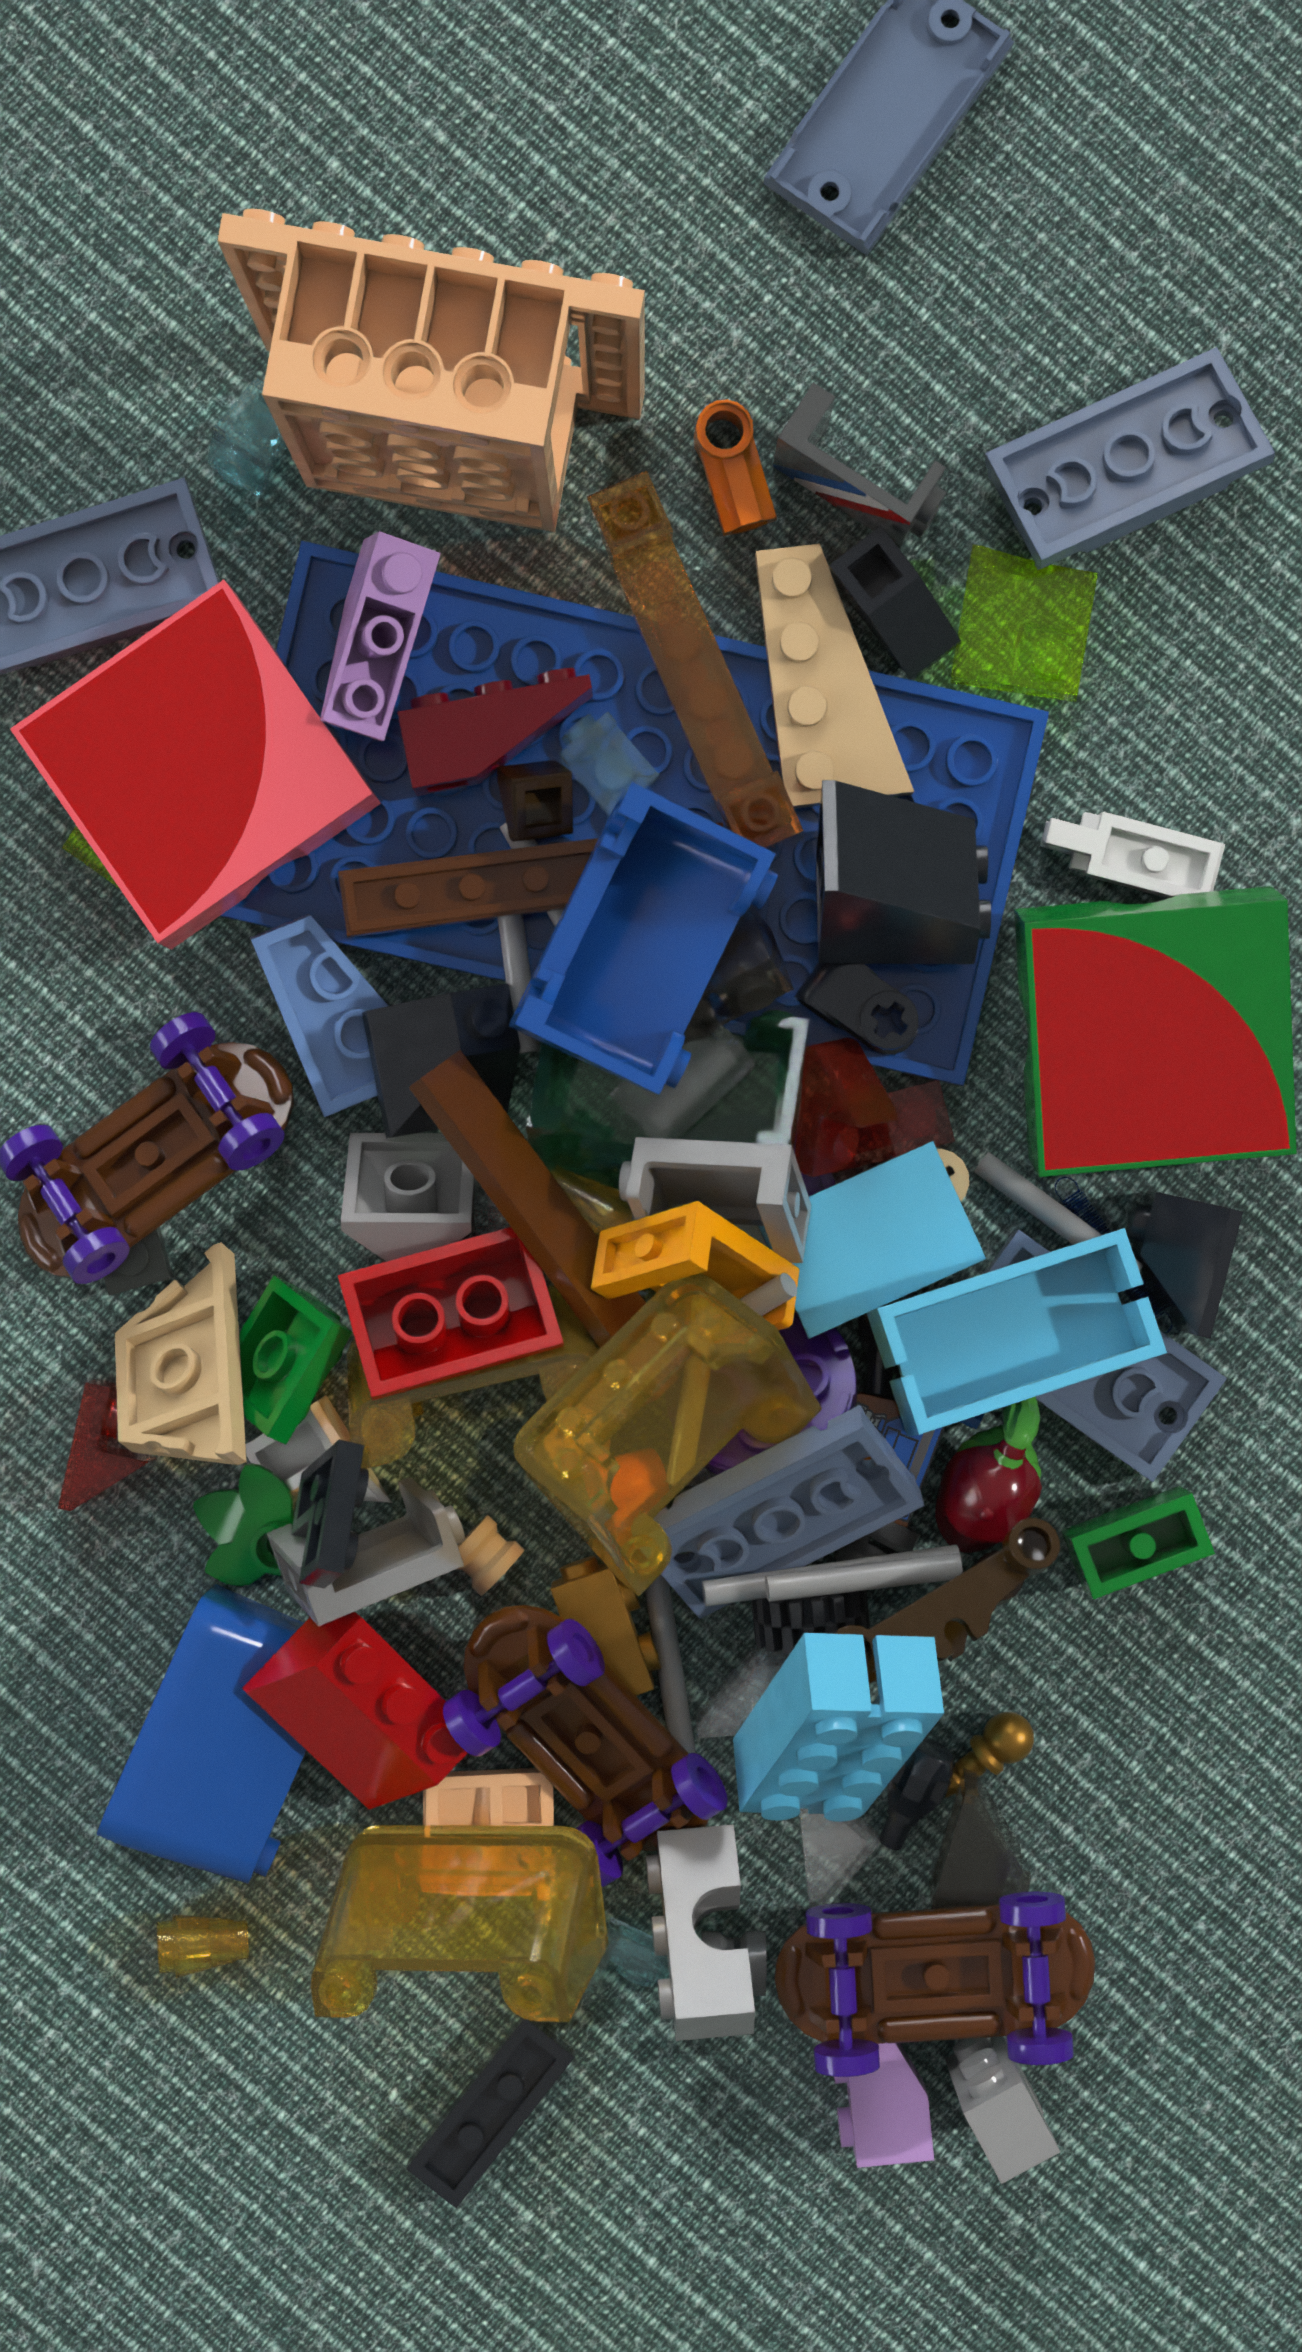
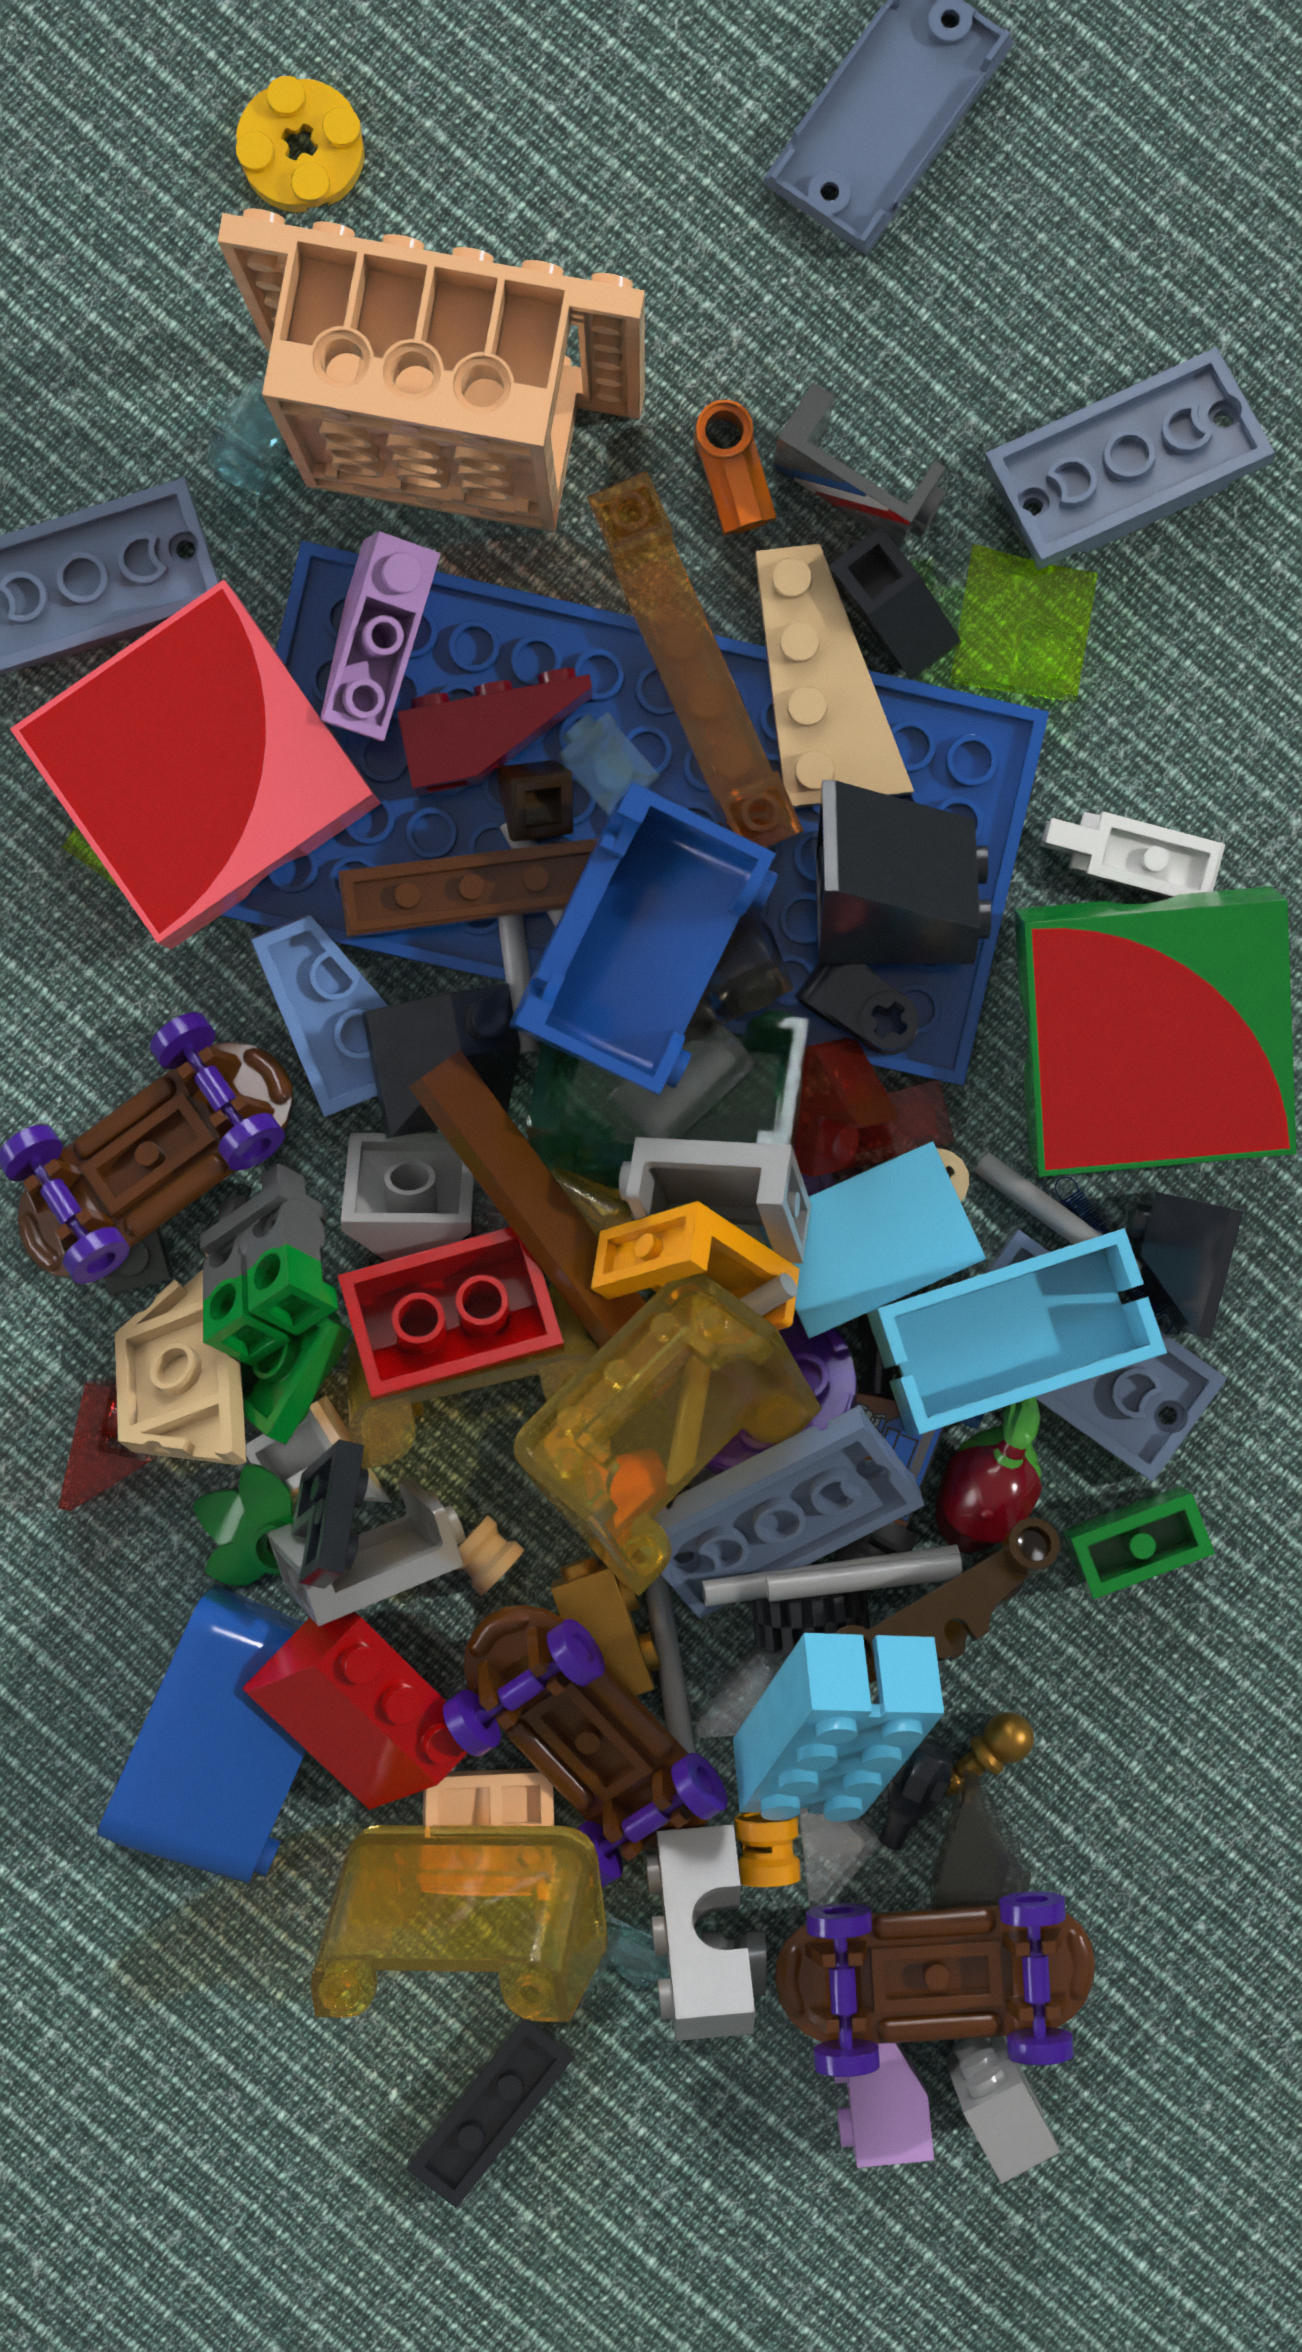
(199, 1943): clear yellow cone -> none
(265, 1269): none -> hips
(288, 109): none -> yellow plate
(767, 1851): none -> light orange wheel

